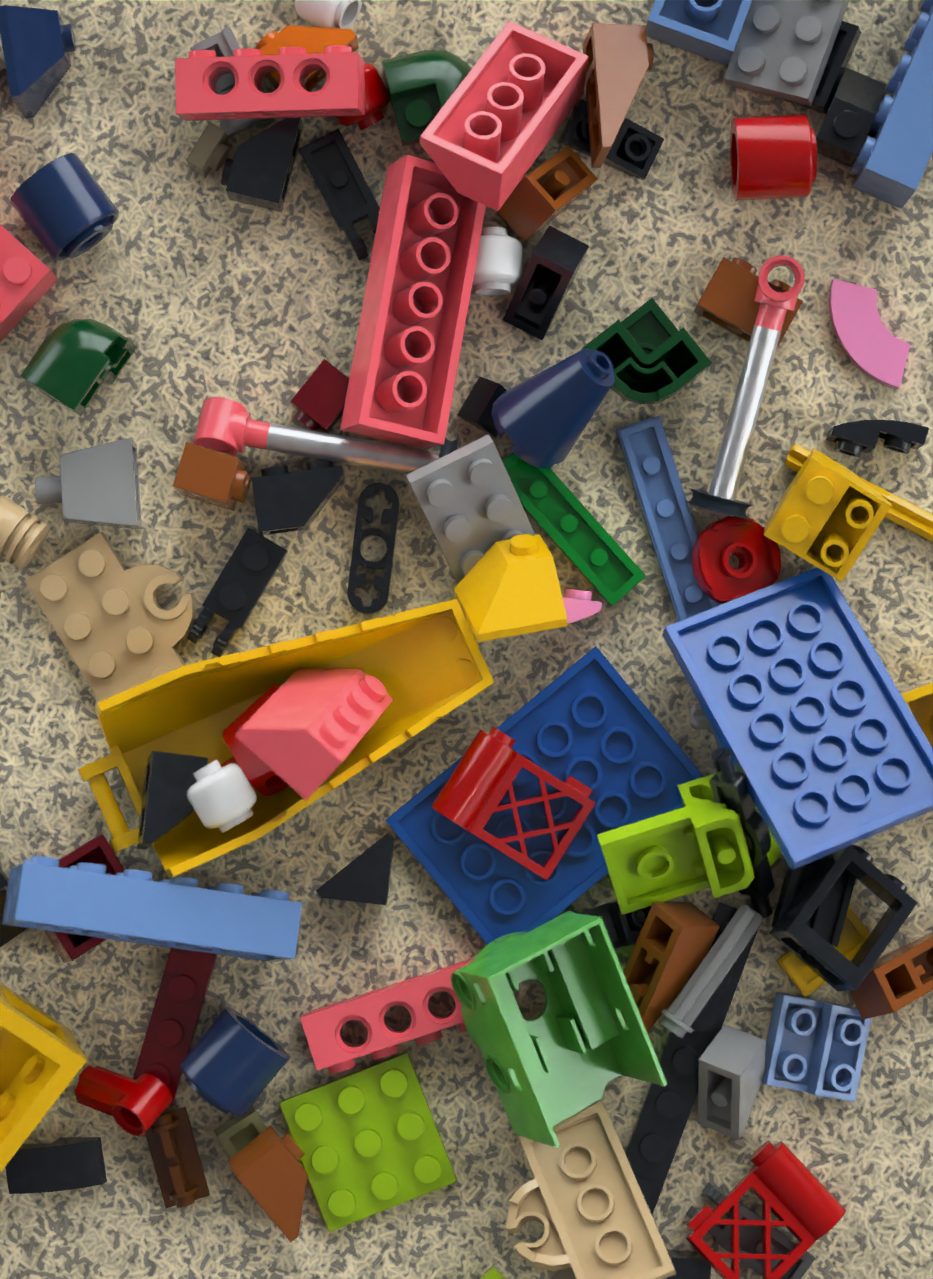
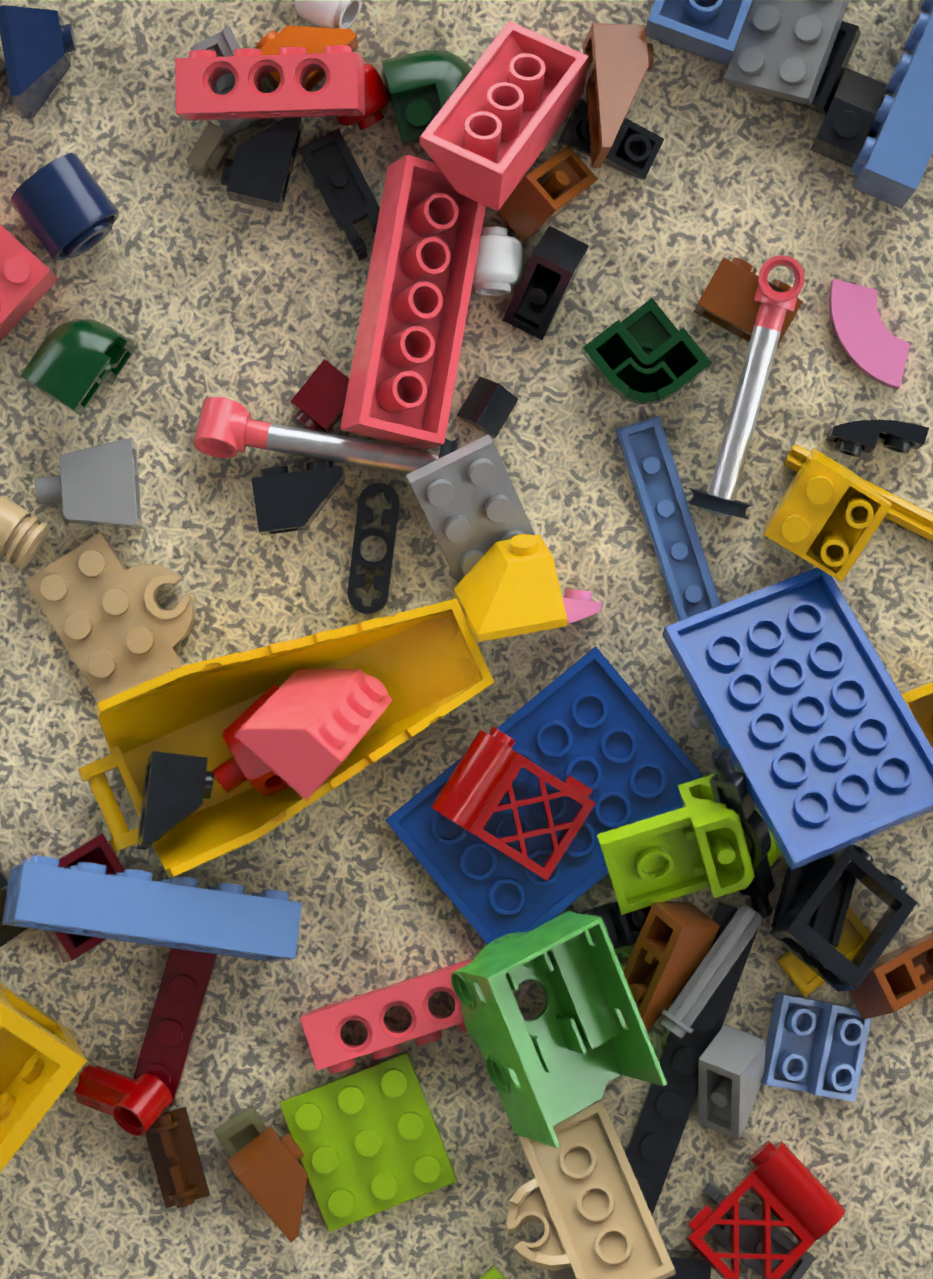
(56, 1166): black slope -> none
(212, 477): dark orange brick -> none
(221, 796): white head -> none
(233, 1063): dark blue piece -> none
(239, 588): black hinge -> none
(365, 877): black slope -> none
(553, 407): dark blue cone -> none
(573, 530): green plate -> none
(745, 539): red plate -> none
(772, 157): red piece -> none

